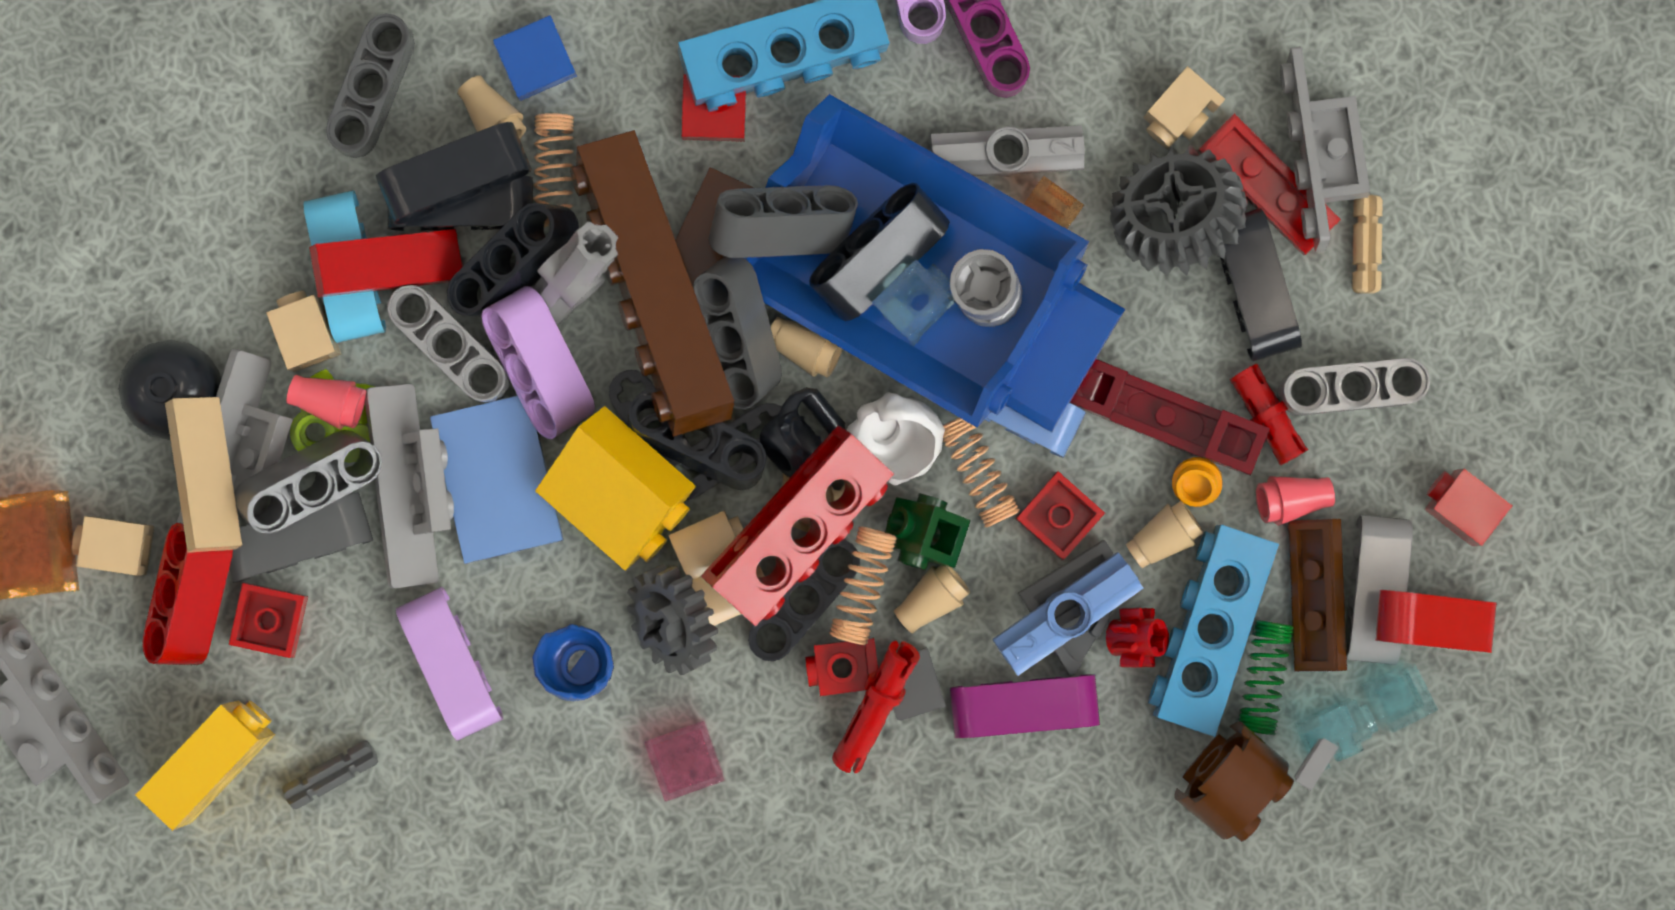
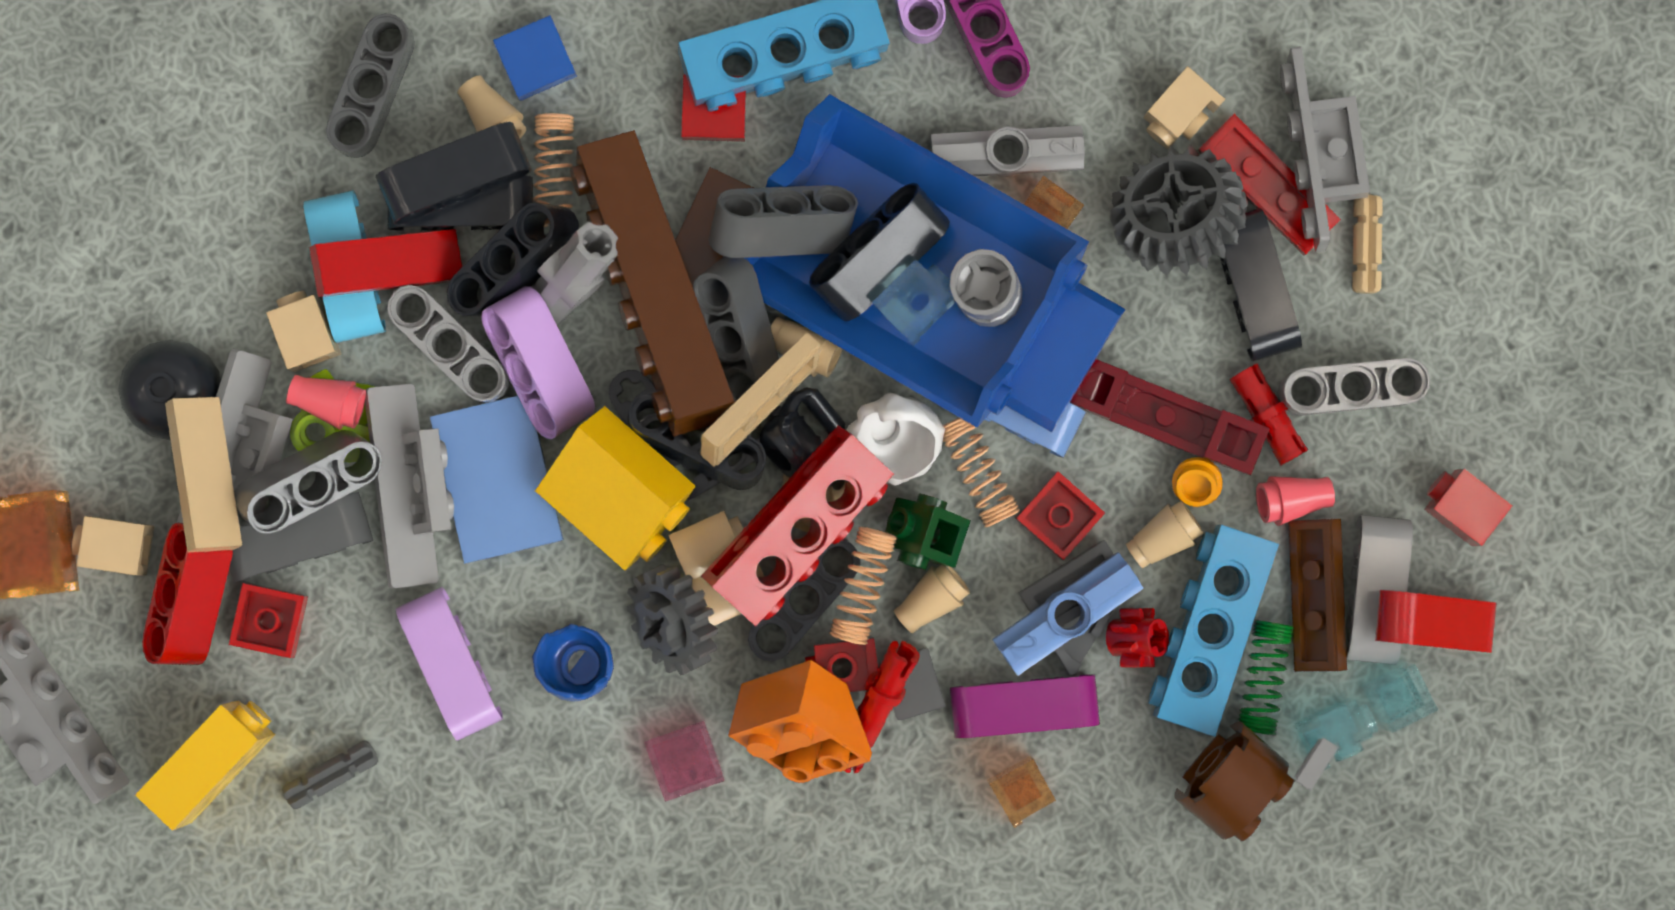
(760, 400): none -> tan tile
(800, 722): none -> orange slope
(1021, 790): none -> clear orange panel

